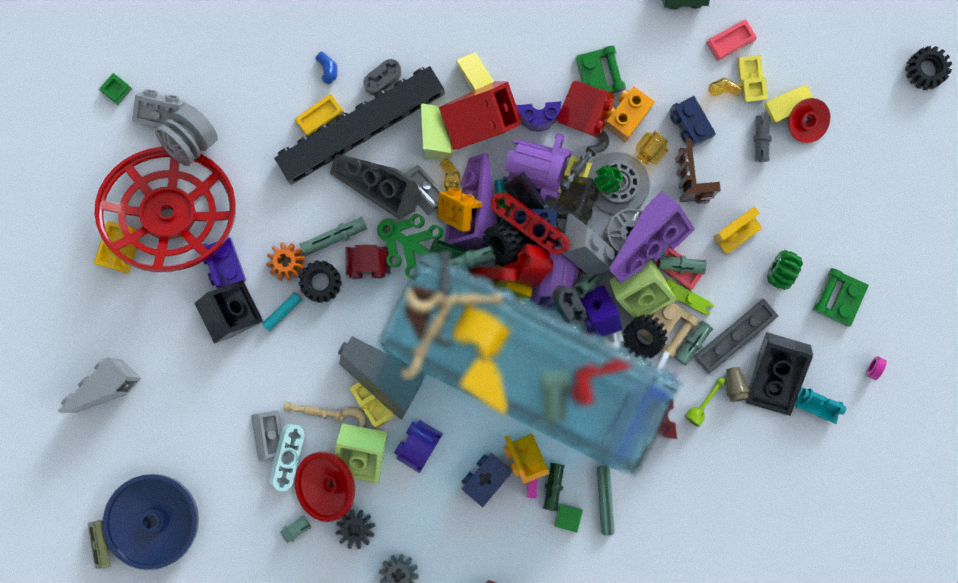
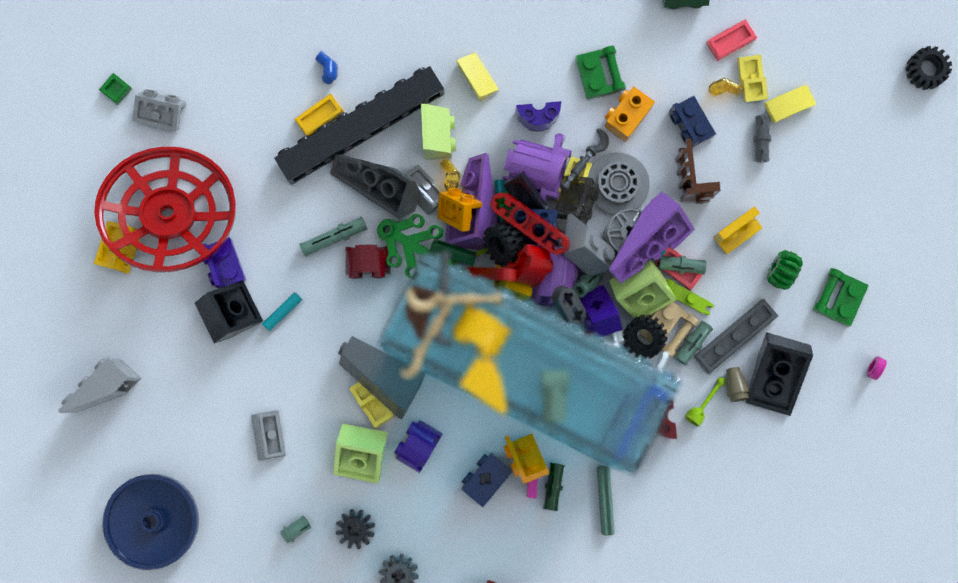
(98, 544): olive plate -> none
(186, 134): light grey wheel -> none
(292, 255): orange gear -> none
(292, 465): light aqua beam -> none
(306, 281): black tyre -> none
(316, 487): red dish -> none
(339, 415): tan piece -> none
(378, 73): dark grey beam -> none
(472, 259): sand green pin -> none
(480, 114): red slope -> none
(568, 518): green tile -> none
(581, 389): red bracket -> none
(586, 108): red bracket -> none
(608, 179): green gear -> none
(652, 148): clear yellow head -> none
(817, 121): red dish -> none
(819, 405): teal hinge -> none

